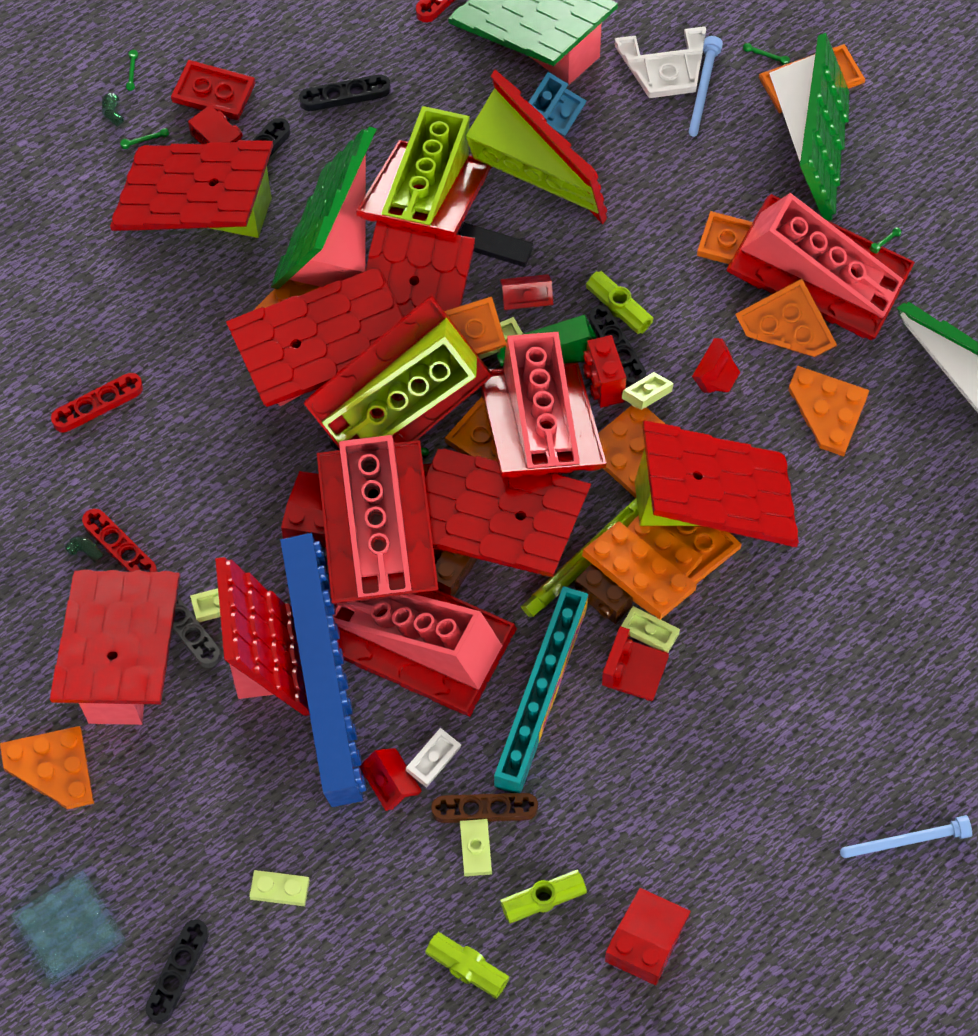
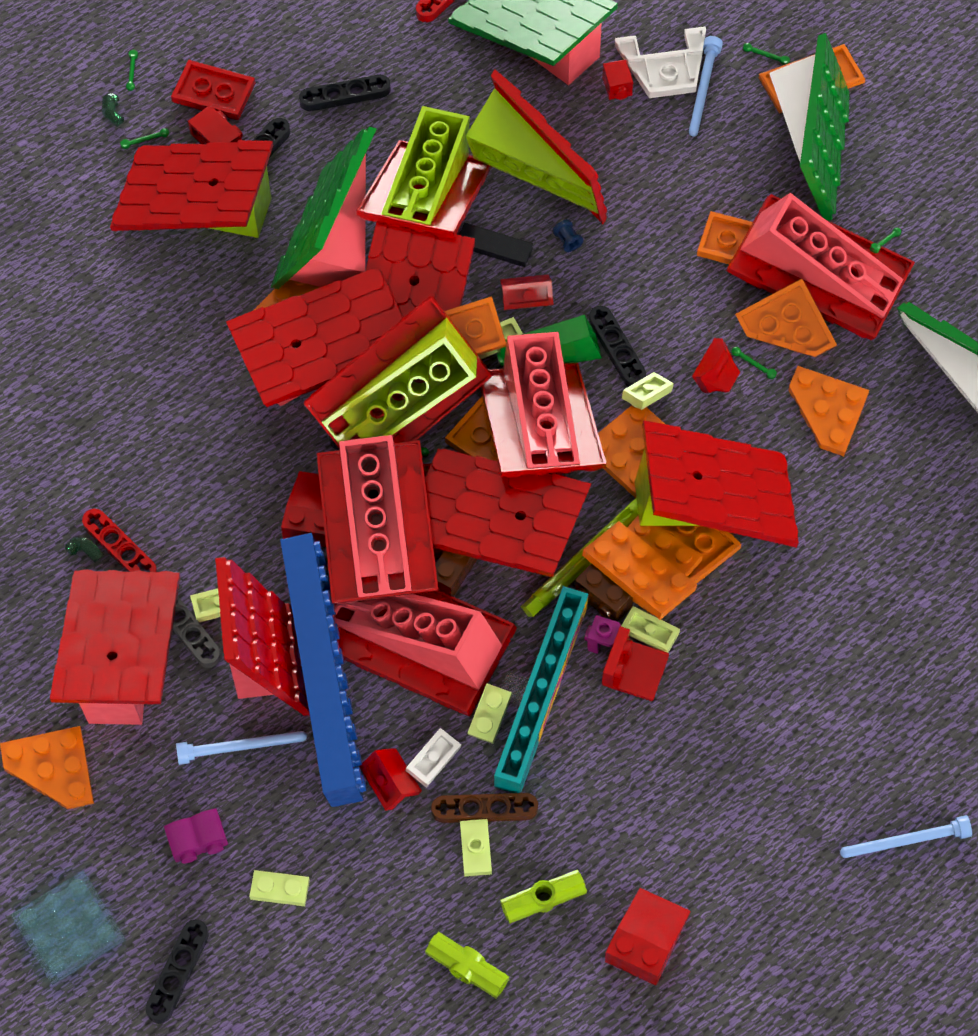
(95, 399): red beam -> none
(188, 752): none -> light blue piece
(196, 836): none -> magenta brick
(490, 713): none -> yellowish green plate
(516, 685): none -> clear tile
(557, 103): dark azure brick -> none
(567, 235): none -> dark blue bush
(601, 633): none -> magenta bracket
(605, 371): red brick -> none
(617, 79): none -> red brick
(628, 311): lime piece -> none
(770, 373): none -> green hinge

